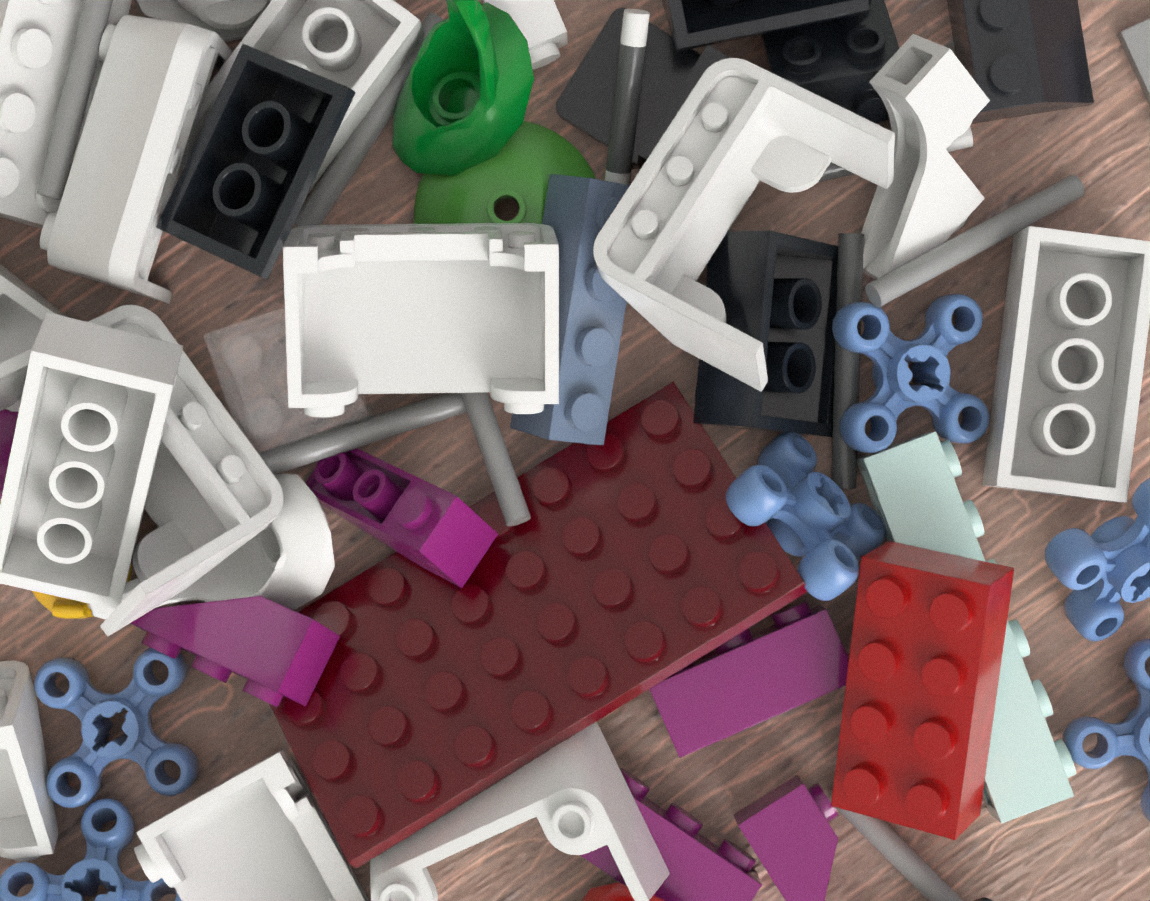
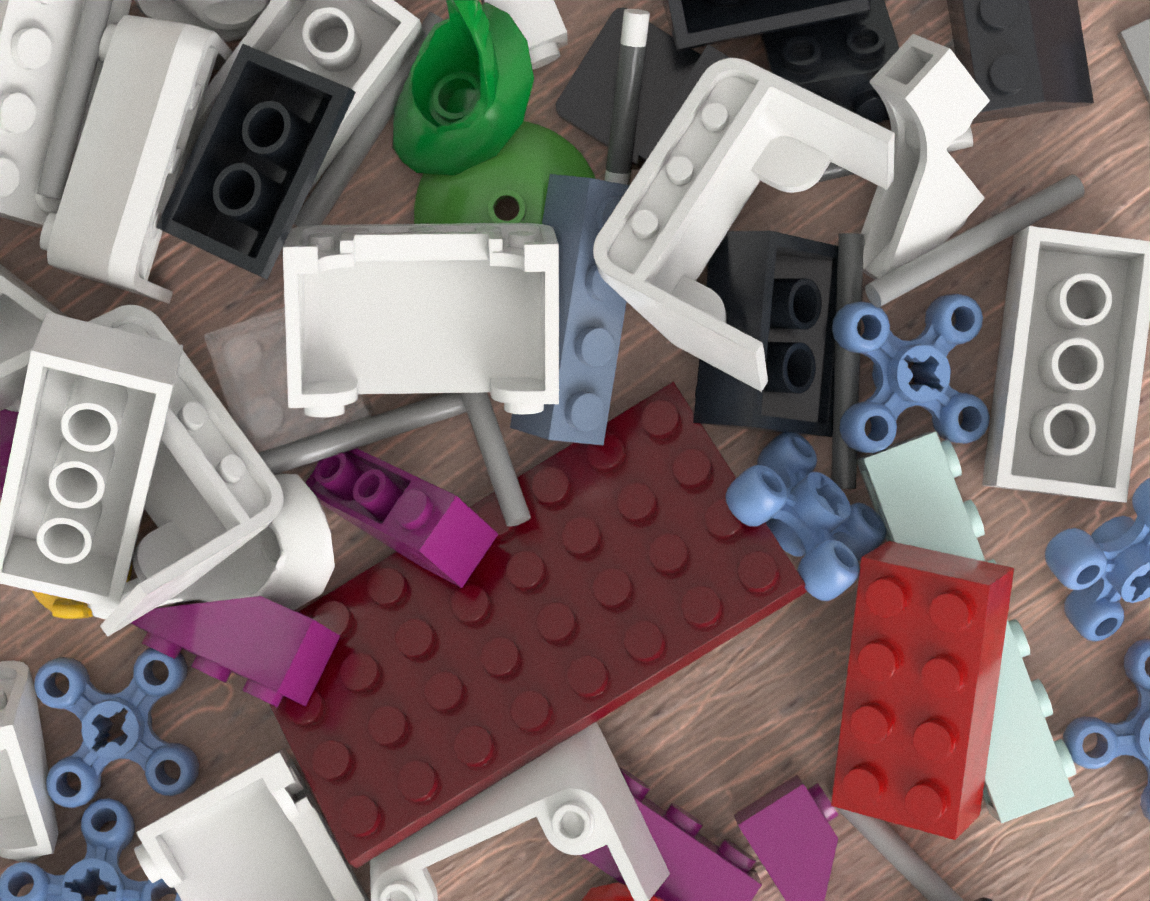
(753, 678): magenta brick -> none

